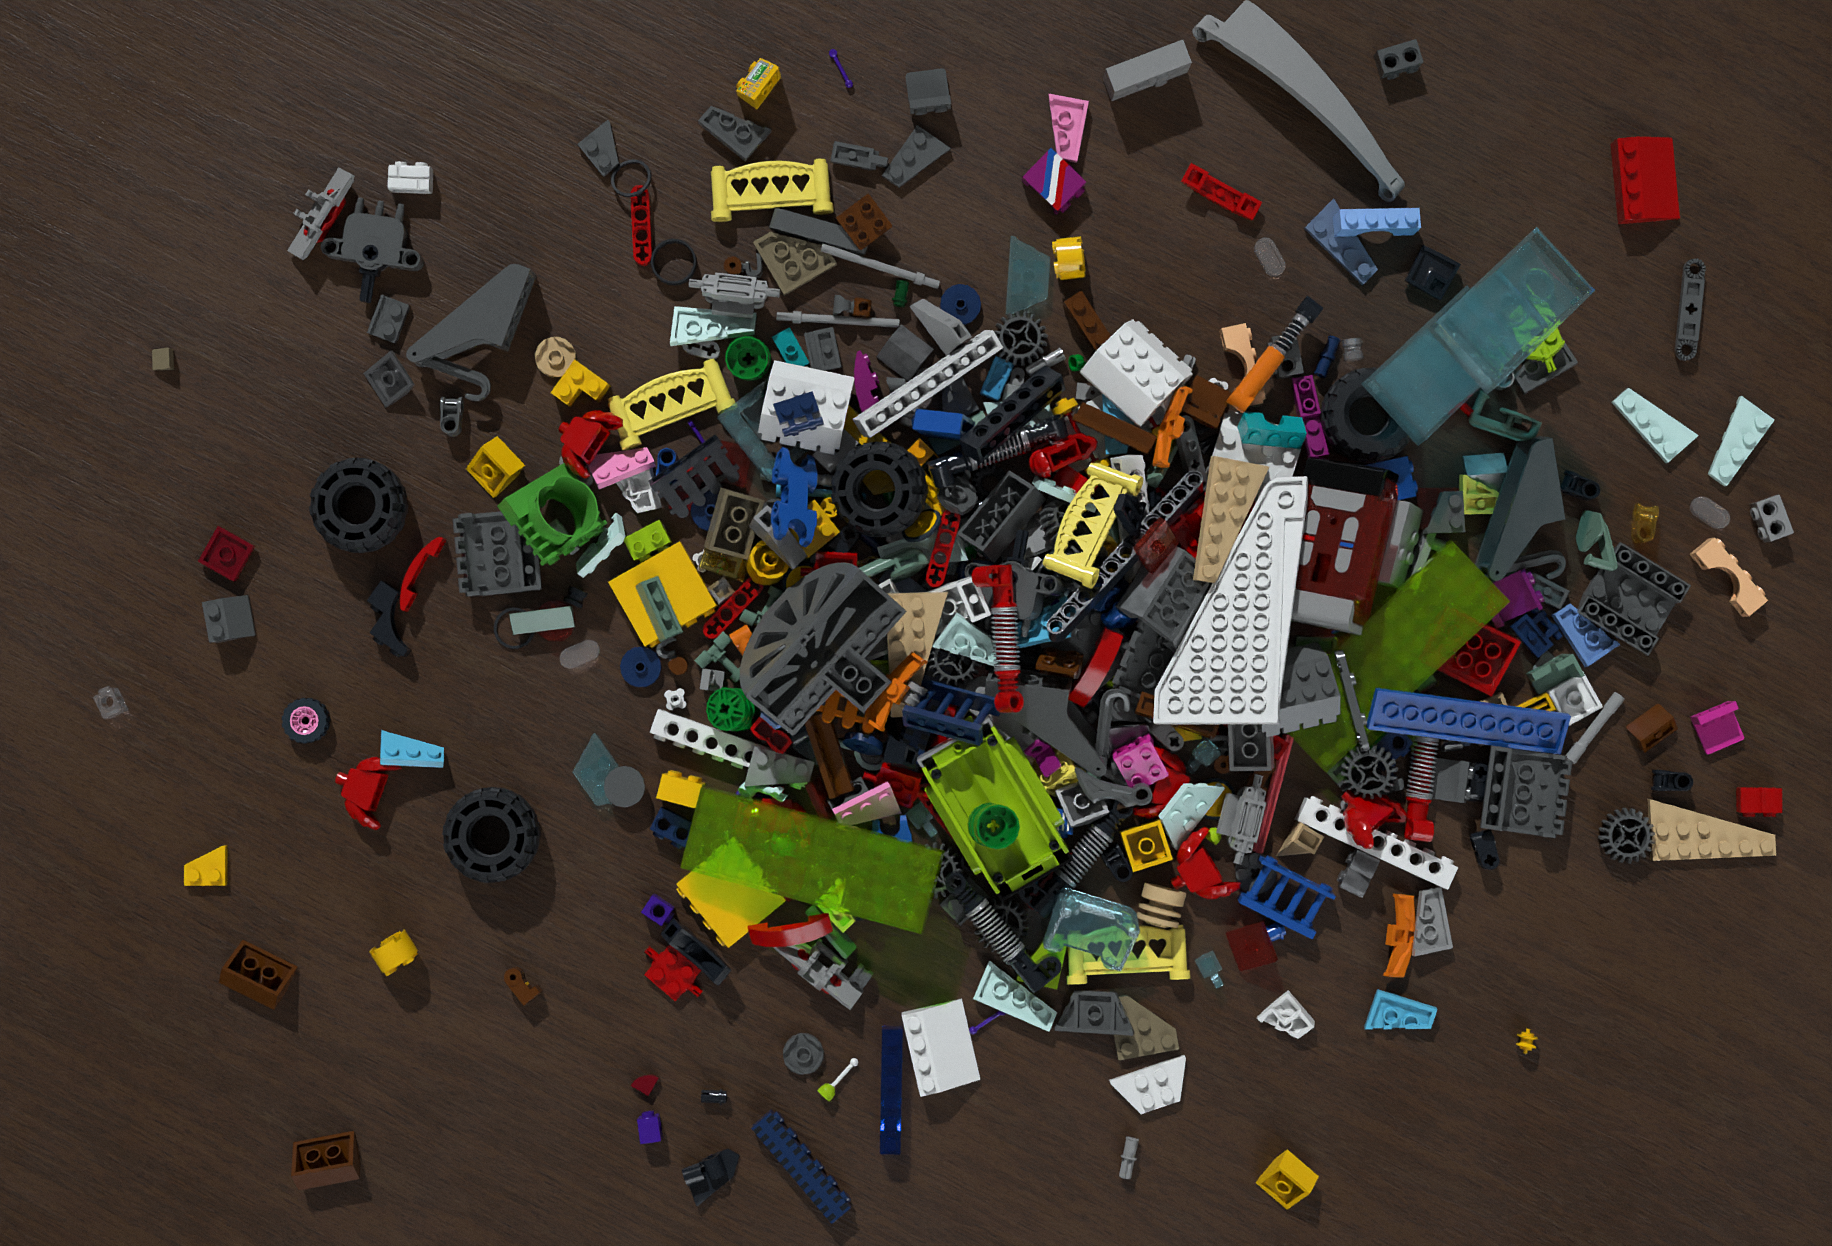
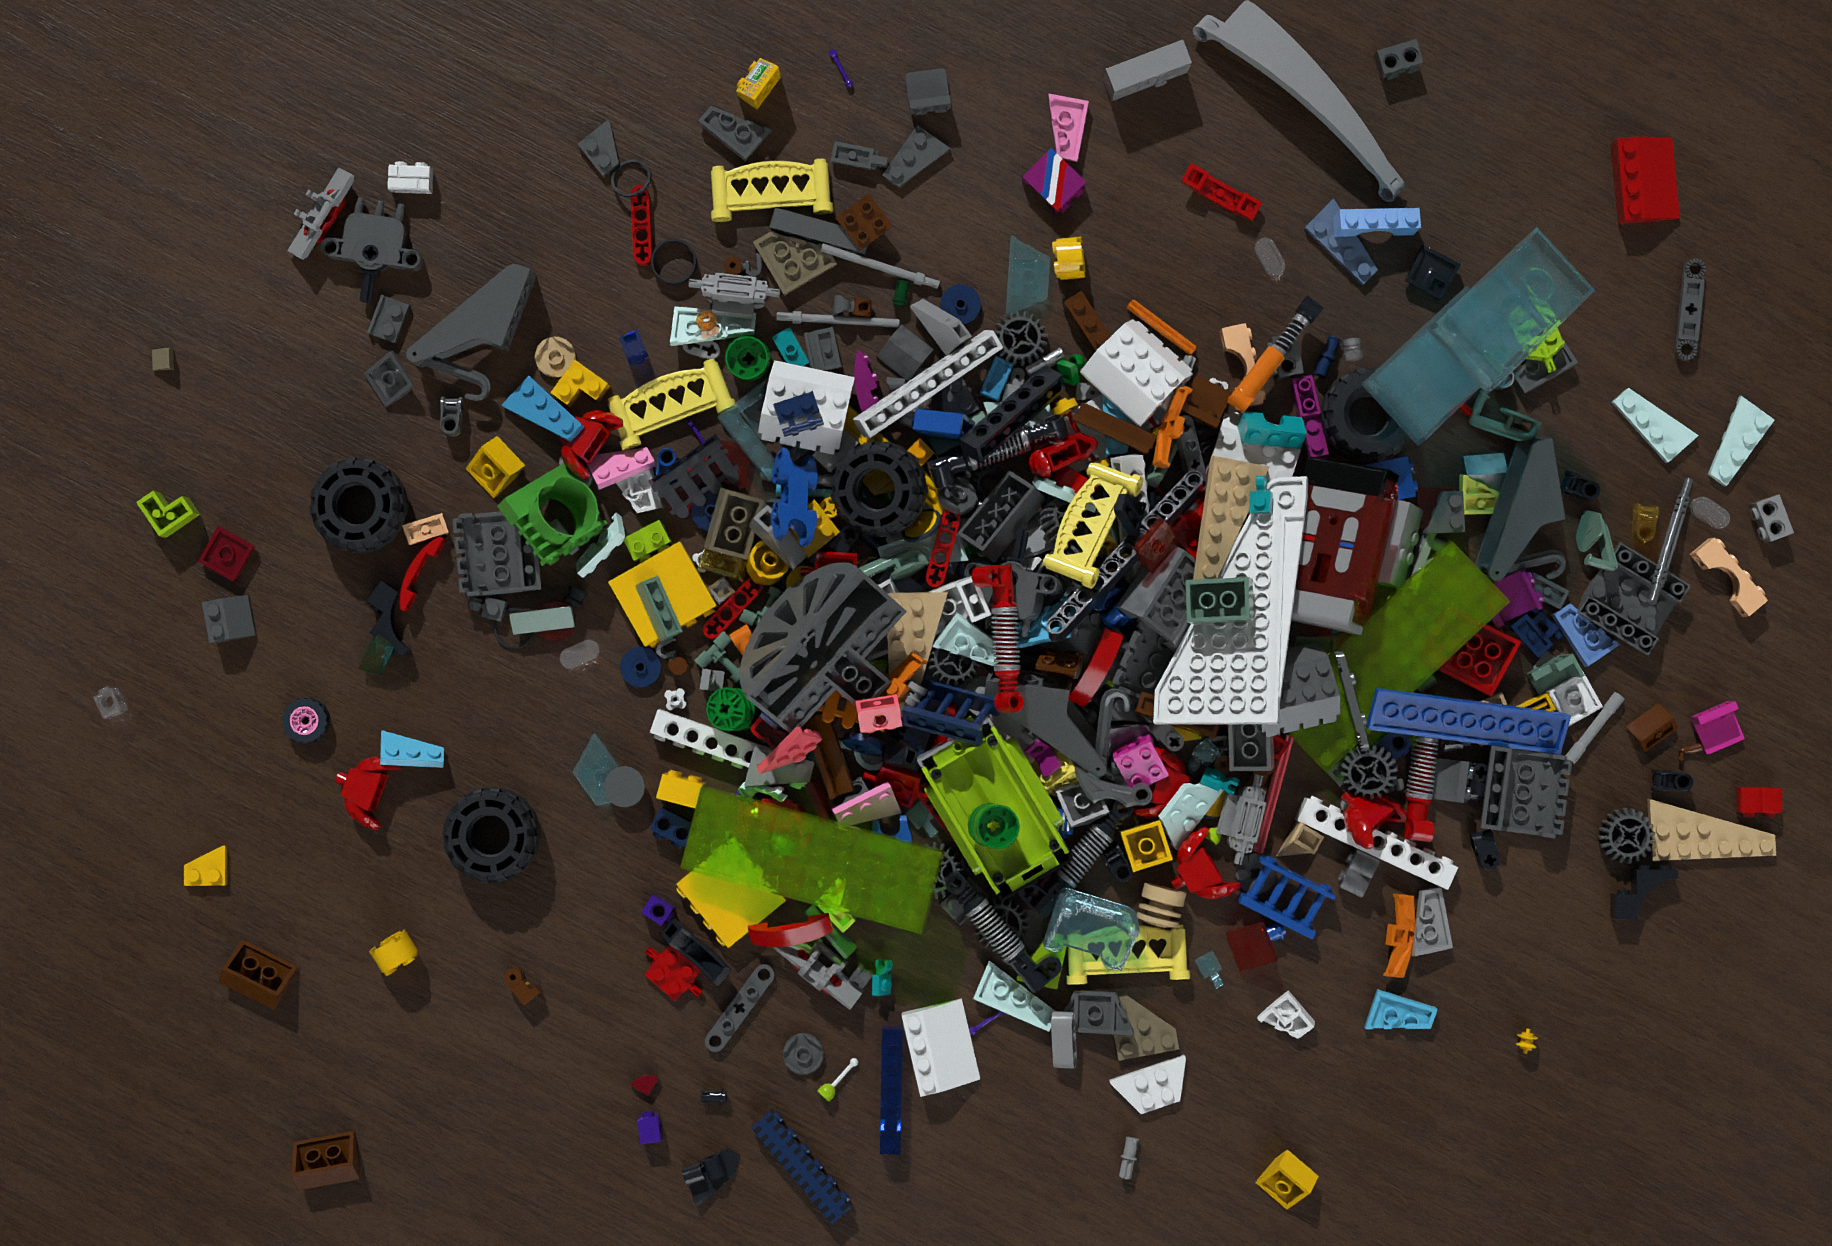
(167, 517): none -> lime brick
(377, 655): none -> clear green slope
(425, 529): none -> light nougat plate
(492, 608): none -> dark grey plate
(539, 407): none -> dark azure wing
(634, 347): none -> clear blue tile
(709, 325): none -> clear orange plate
(730, 1019): none -> dark grey piece
(791, 749): none -> coral wing
(882, 979): none -> teal plate
(885, 705): none -> coral brick
(1063, 1039): none -> light grey beam
(1069, 372): none -> green plate
(1161, 327): none -> orange axle
(1216, 780): none -> teal plate
(1219, 600): none -> sand green brick
(1261, 498): none -> teal plate
(1626, 904): none -> black arch
(1670, 541): none -> dark grey axle
(1689, 749): none -> reddish brown piece

